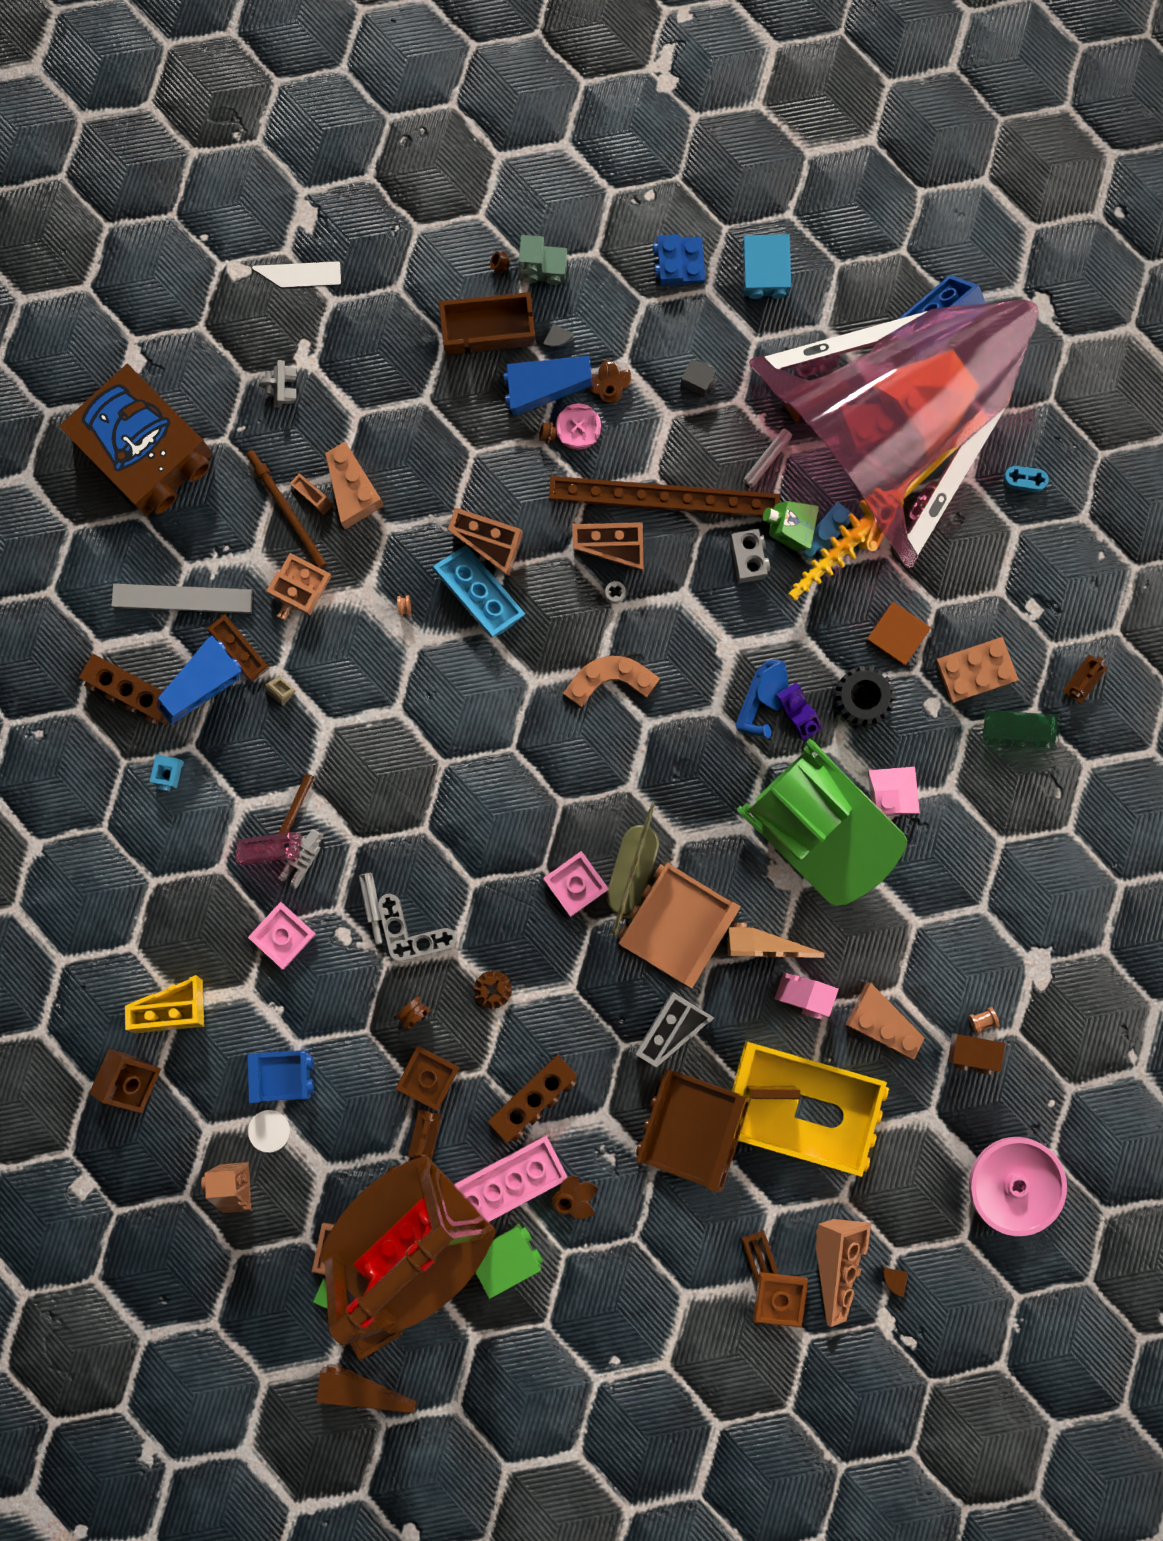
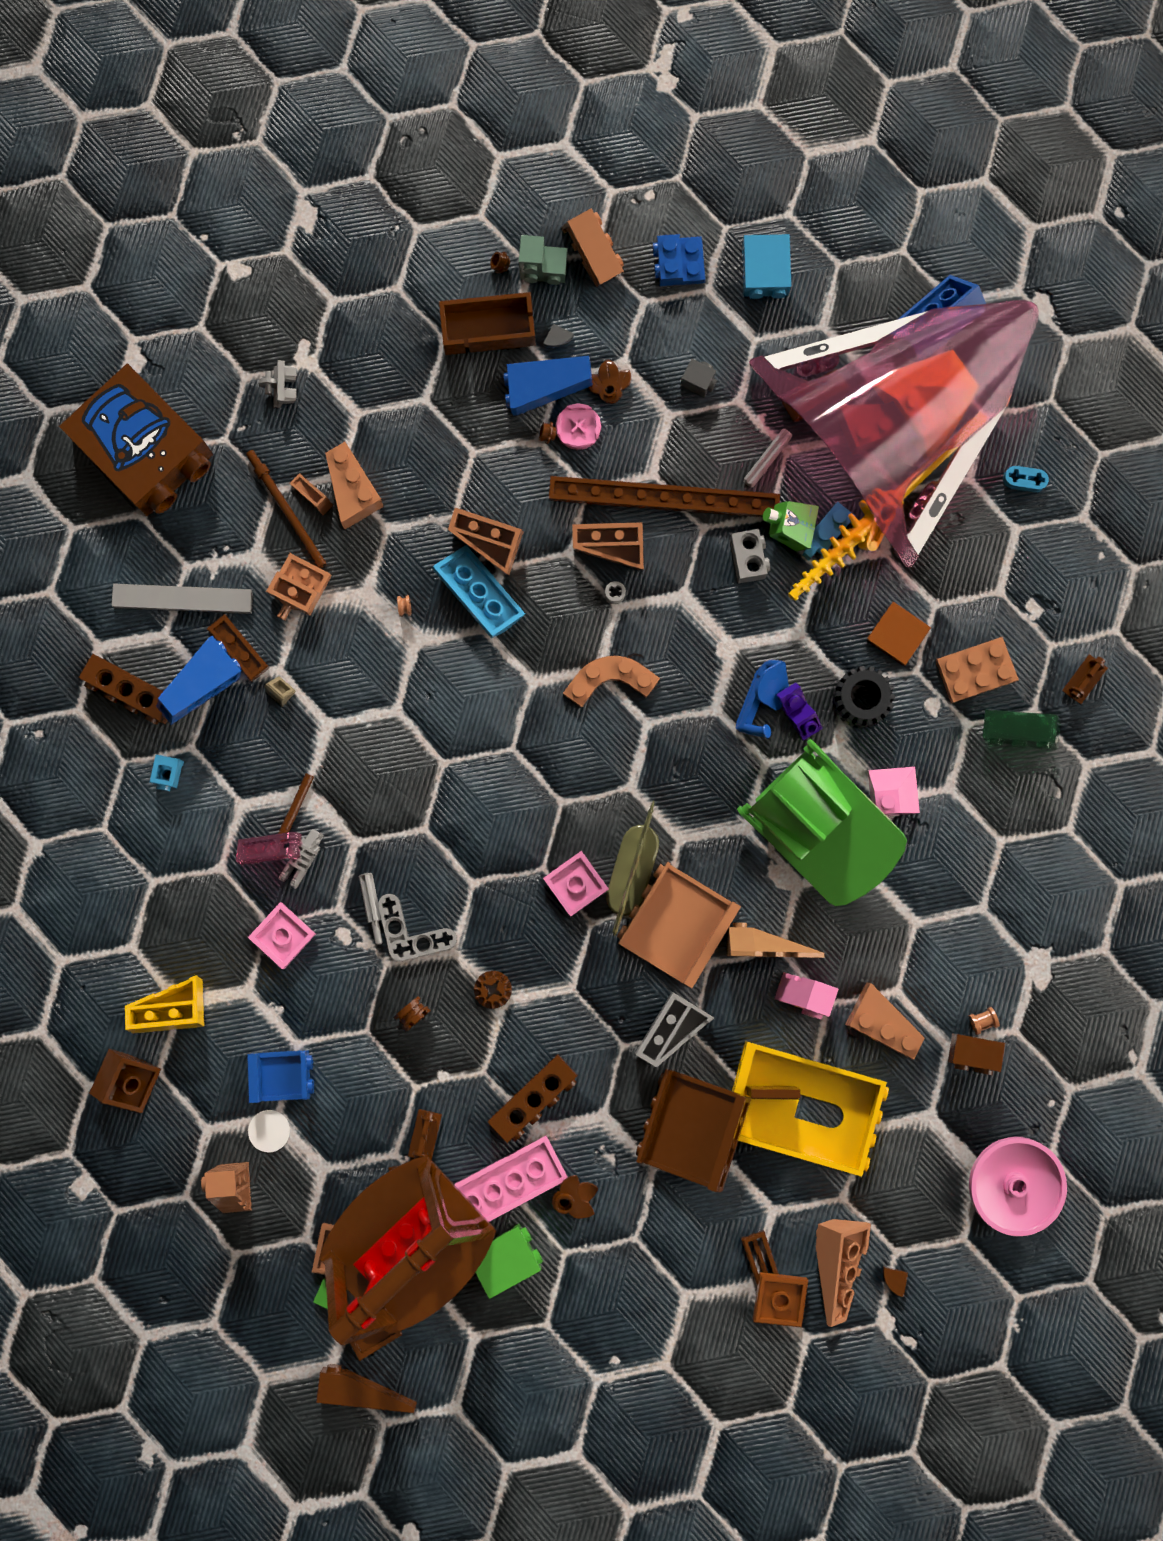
(302, 274): white sticker -> none
(427, 1078): reddish brown plate -> none
(594, 246): none -> nougat wedge

